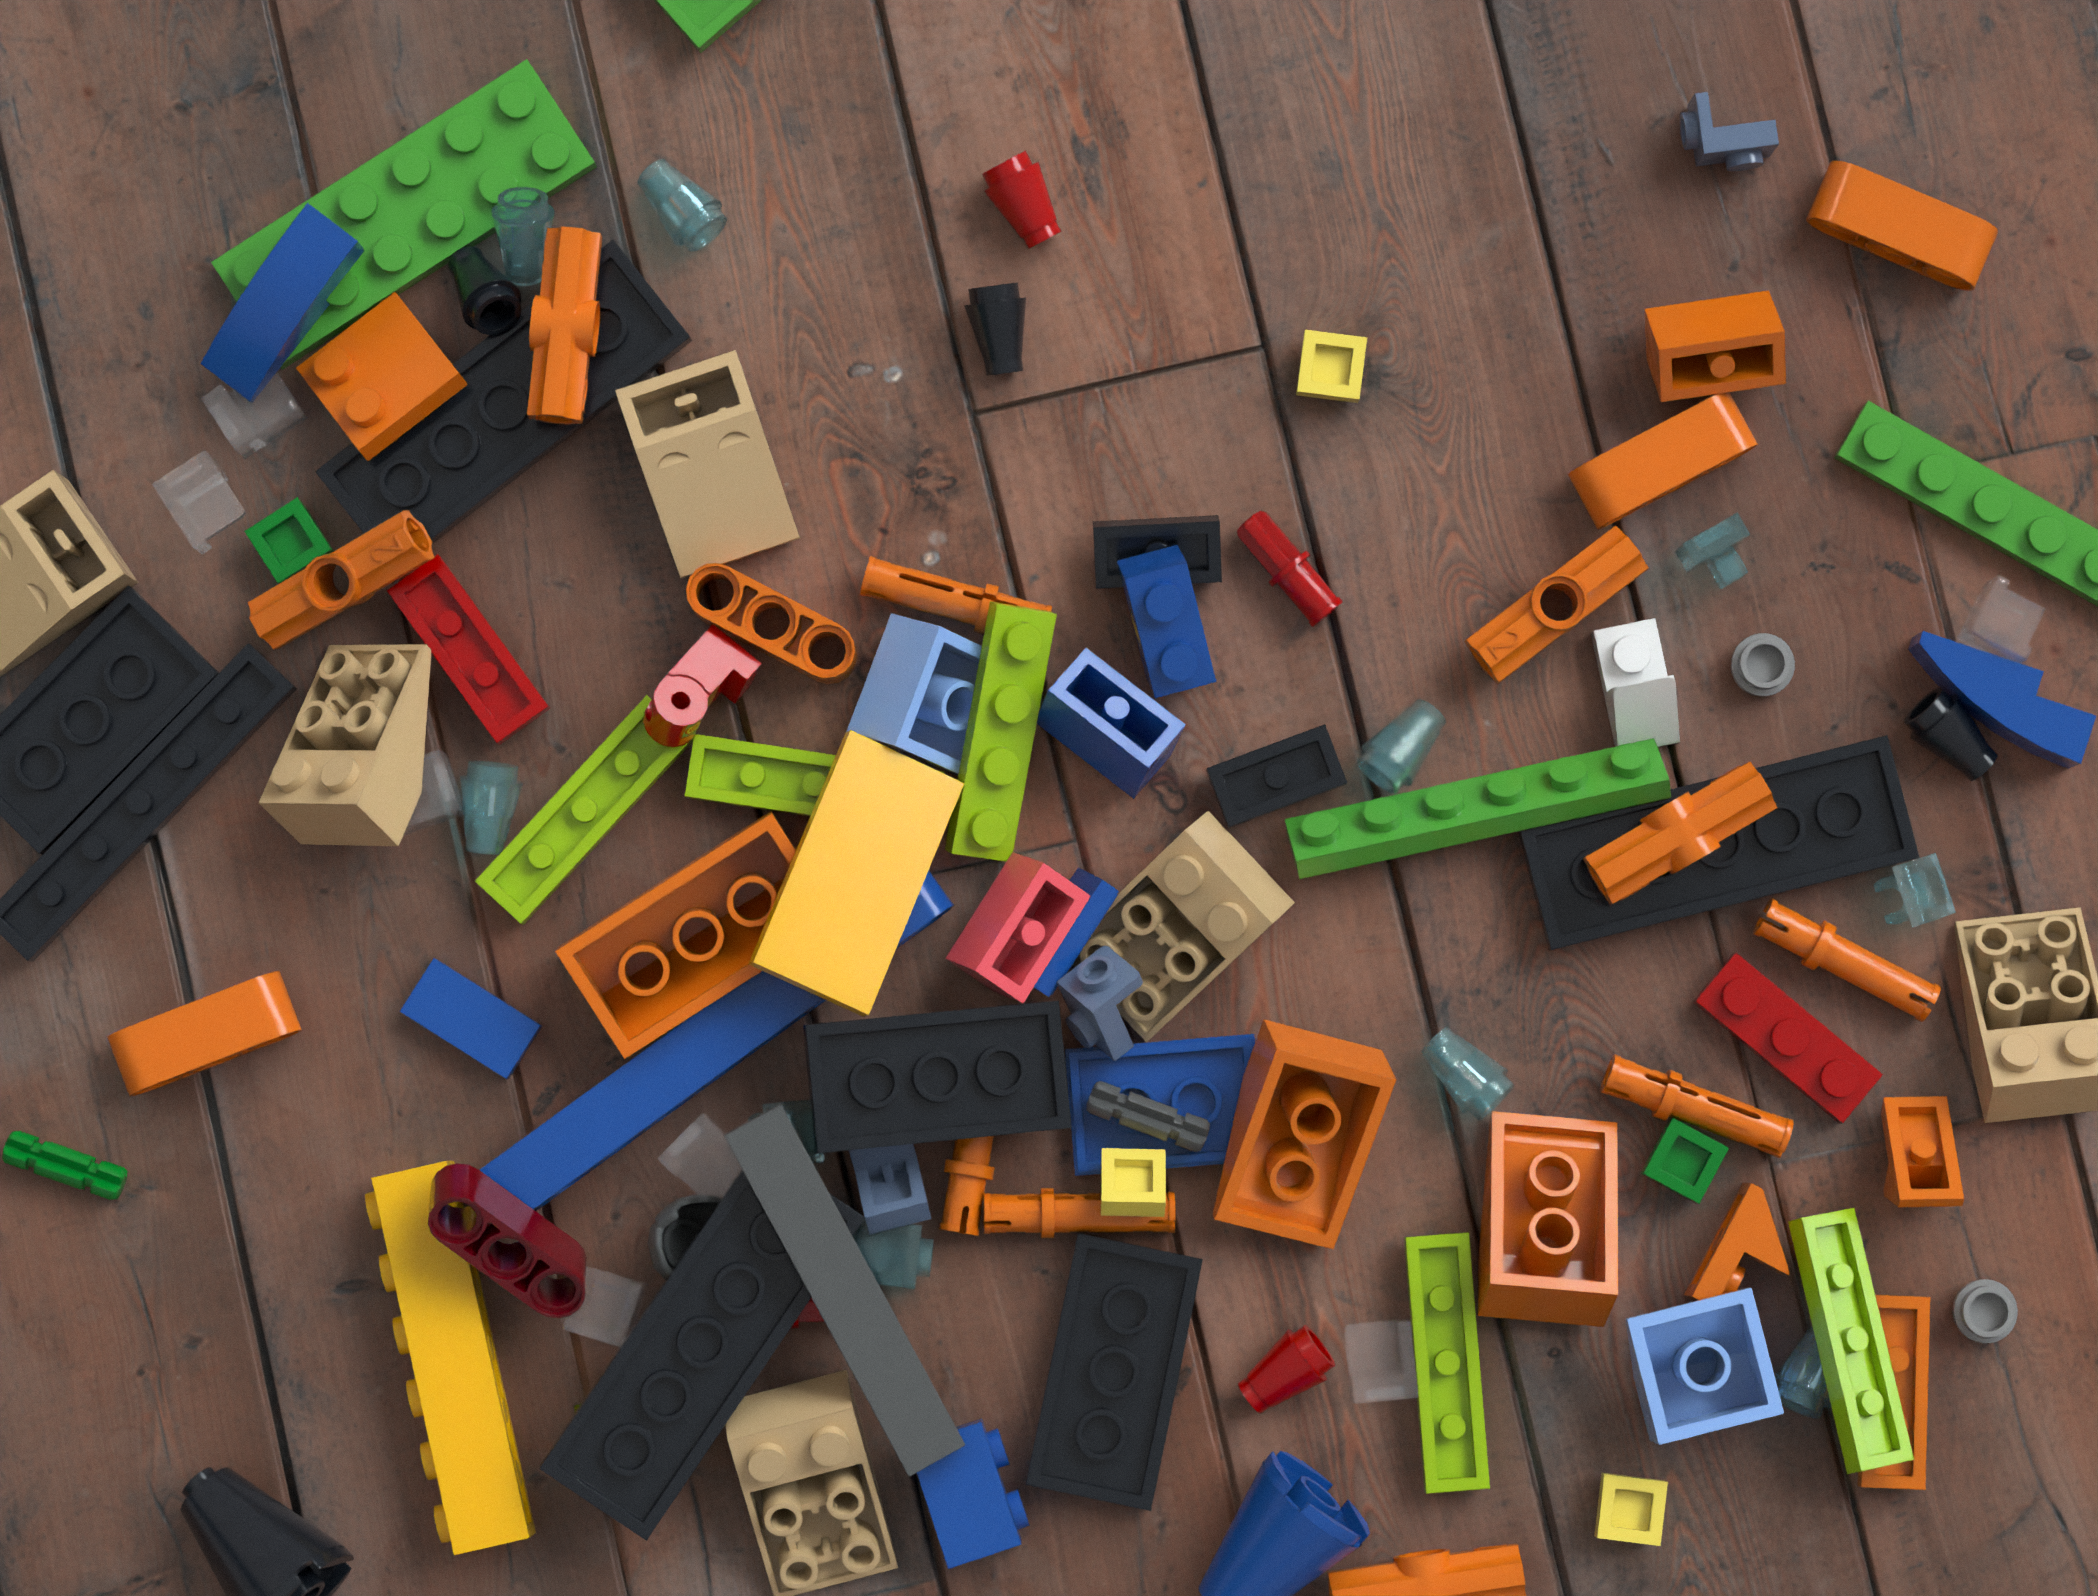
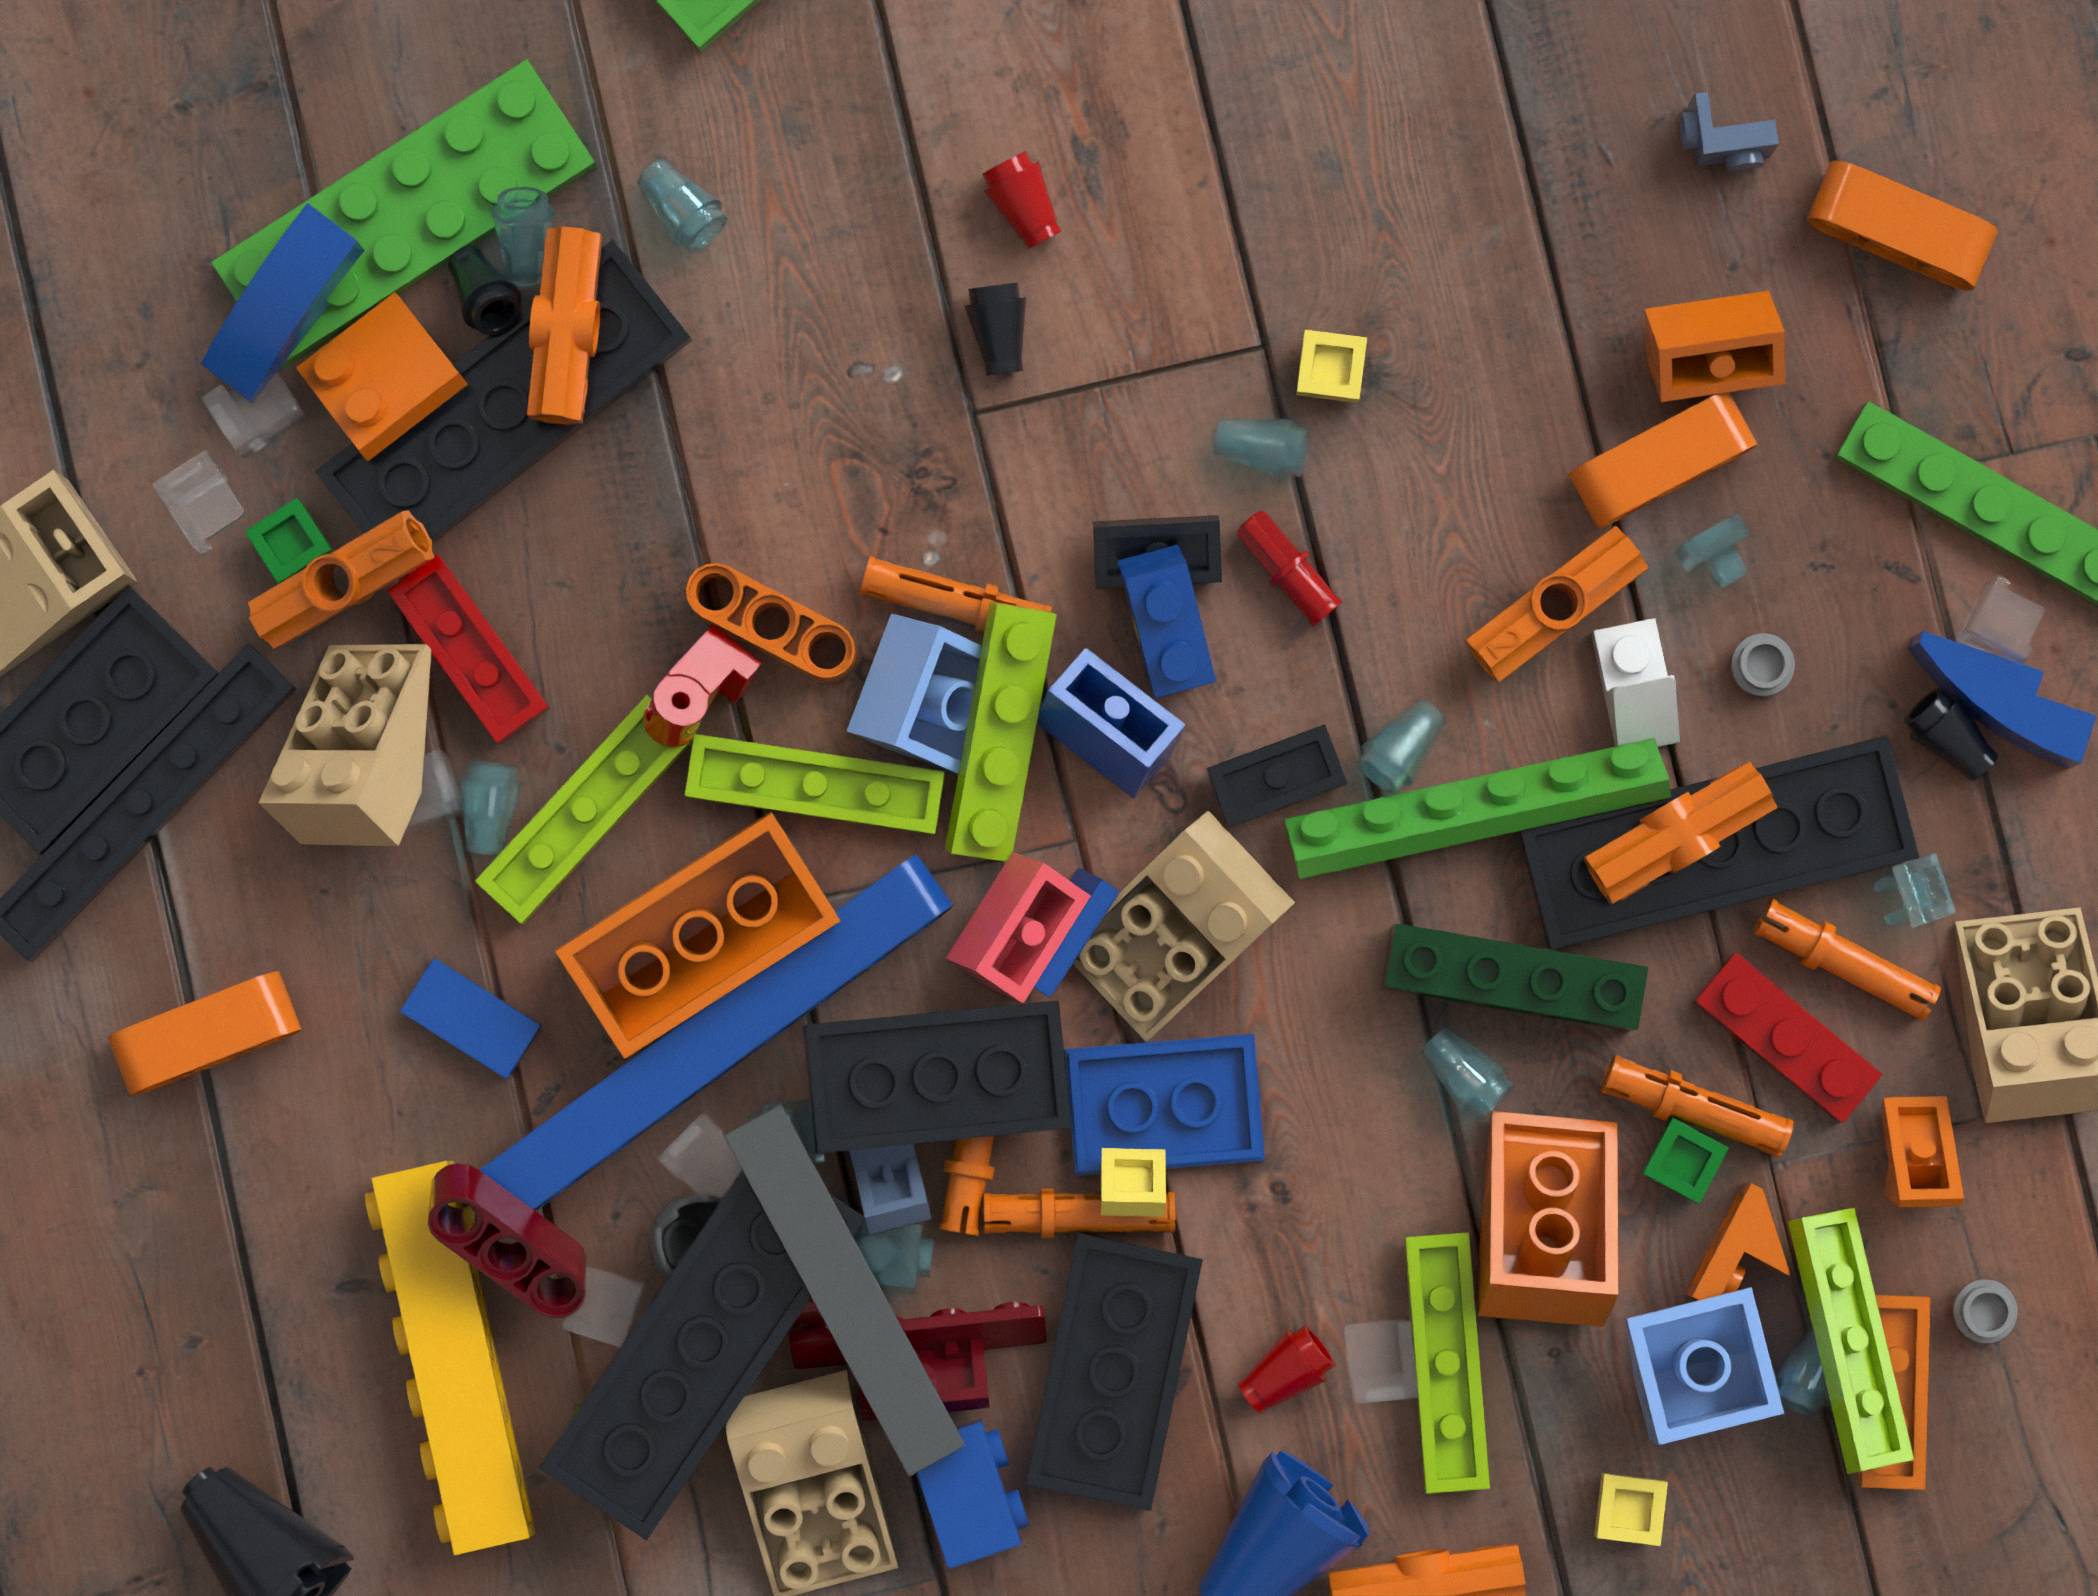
(64, 1165): green axle -> none
(707, 463): tan slope -> none
(856, 873): yellow tile -> none
(947, 1345): none -> dark red bracket
(1092, 997): sand blue bracket -> none
(1148, 1116): dark grey axle -> none
(1265, 445): none -> clear light blue cone
(1302, 1133): orange slope -> none
(1514, 977): none -> dark green brick

